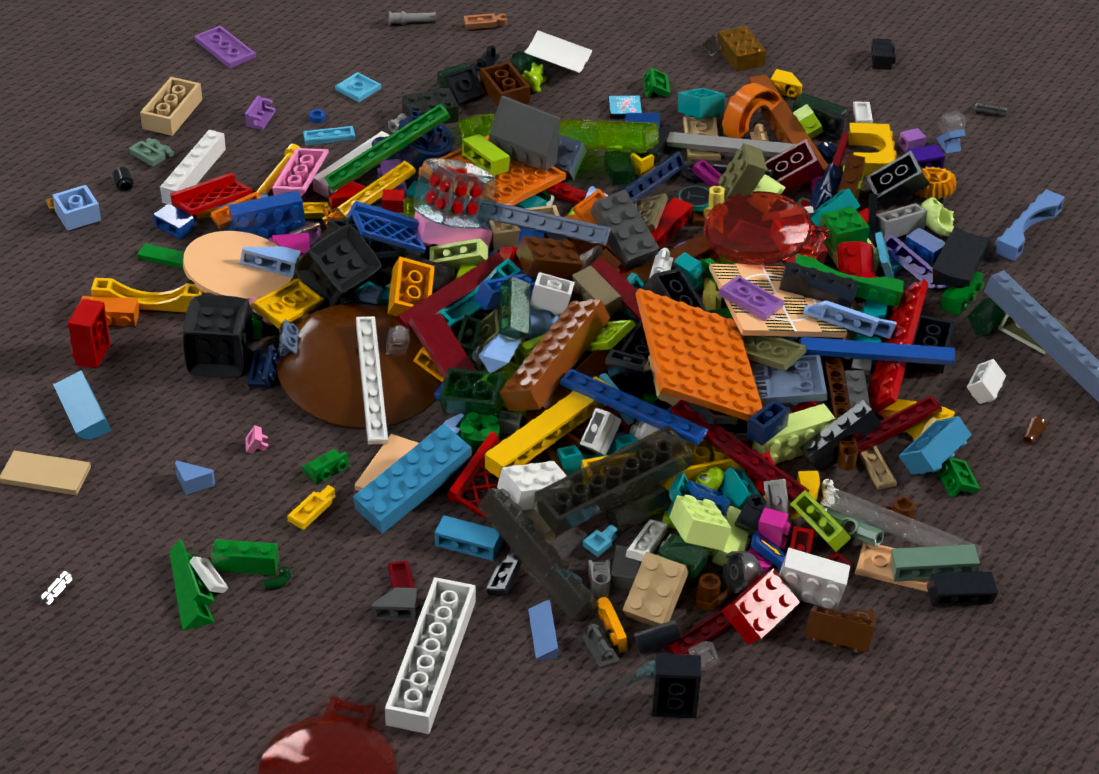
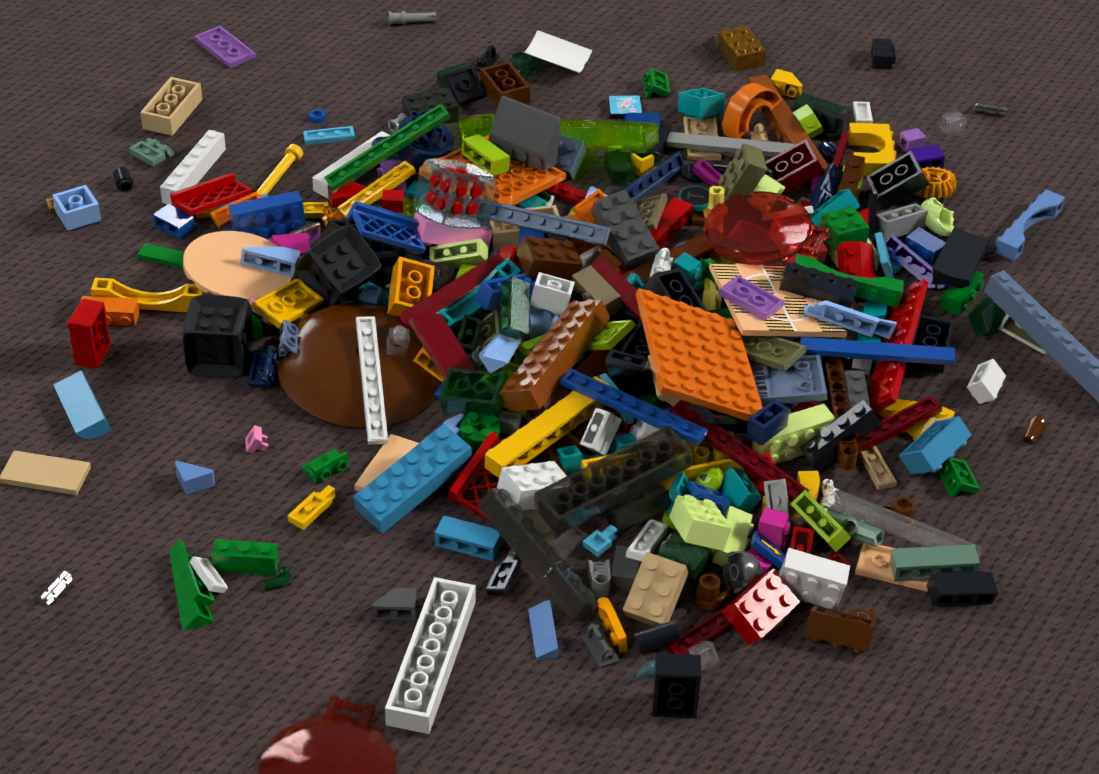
(259, 113): medium lavender hinge -> none
(300, 171): bright pink slope -> none
(358, 87): medium azure tile -> none
(400, 574): dark red tile -> none
(484, 21): nougat plate -> none
(535, 77): lime animal -> none
(751, 513): black piece -> none
(951, 140): medium blue slope -> none

